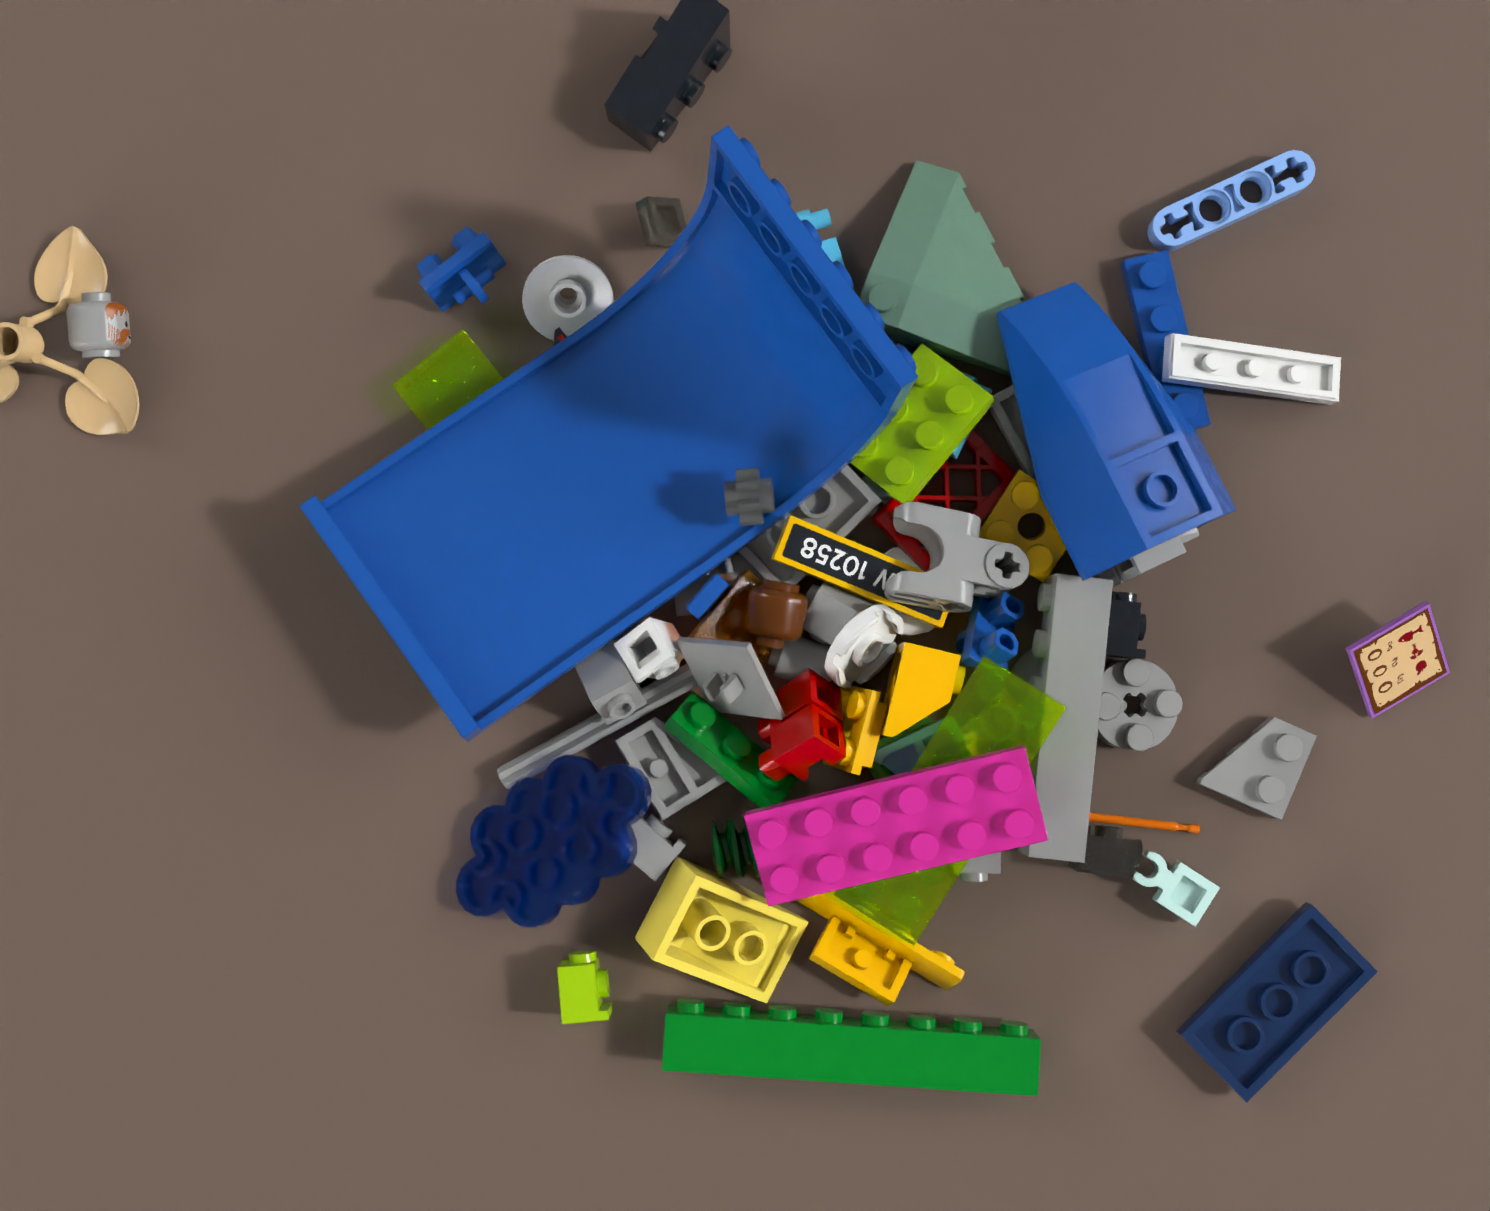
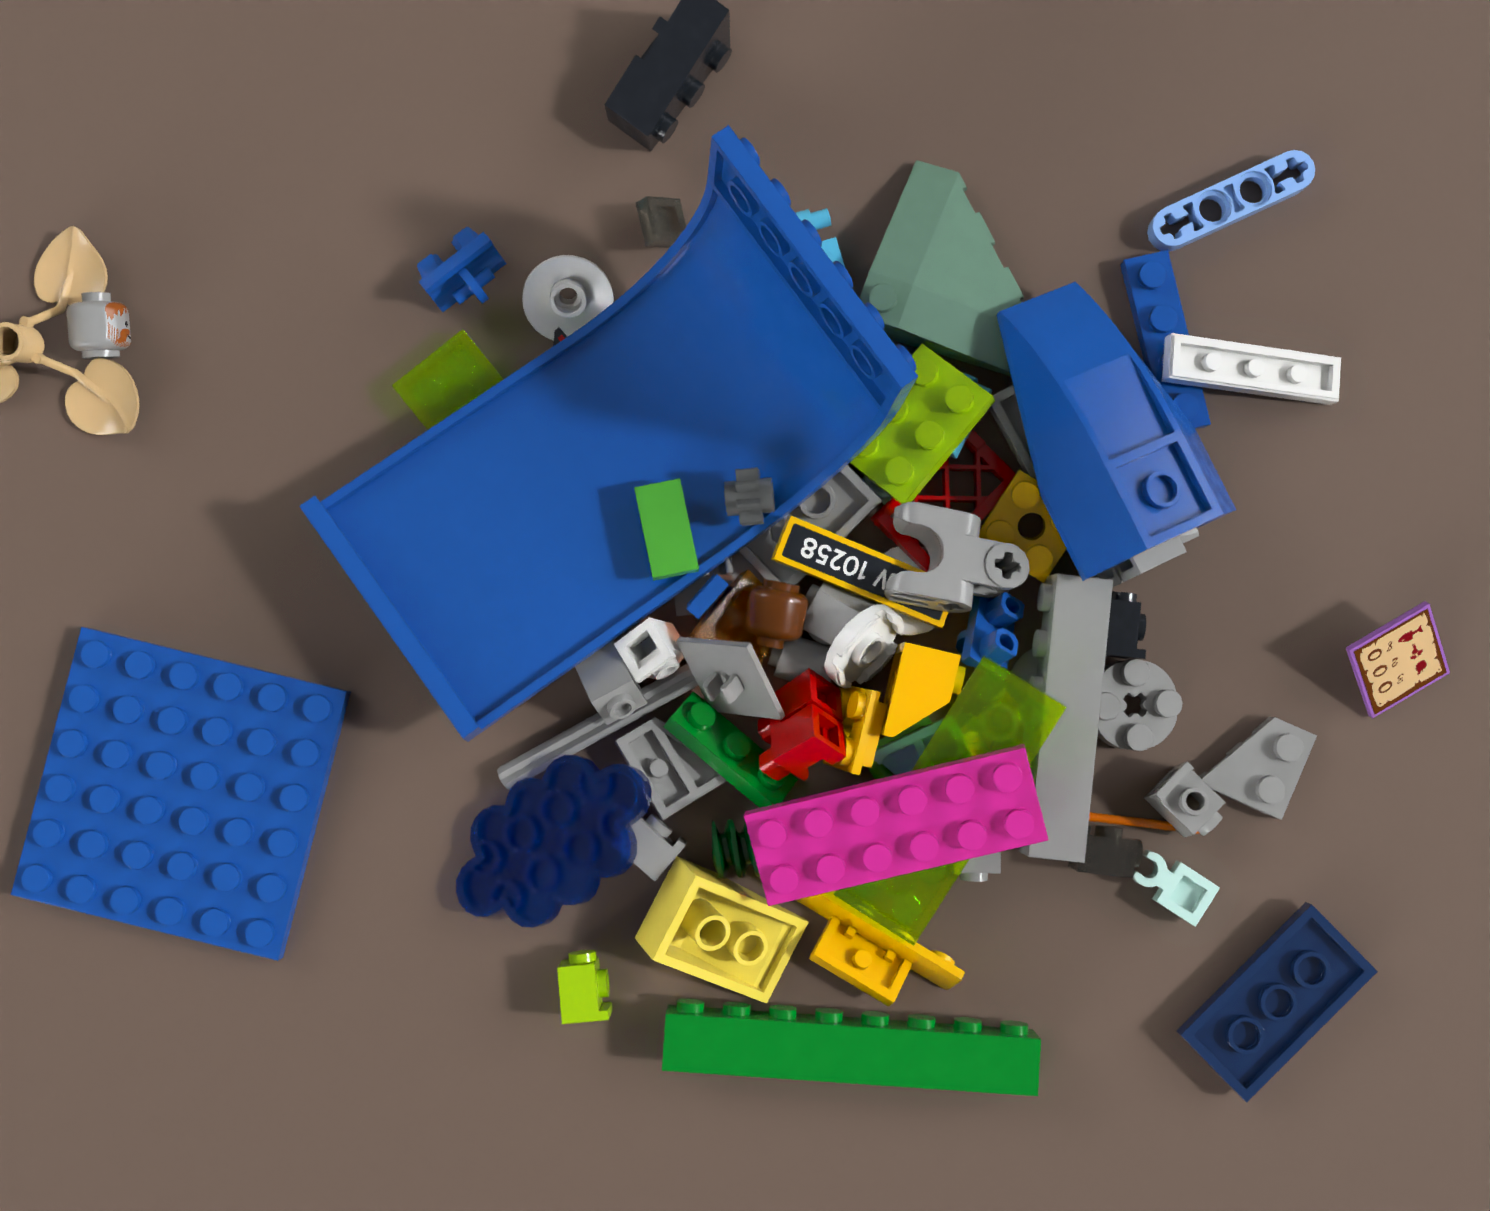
(181, 793): none -> blue plate
(666, 529): none -> bright green tile
(1170, 801): none -> light grey brick

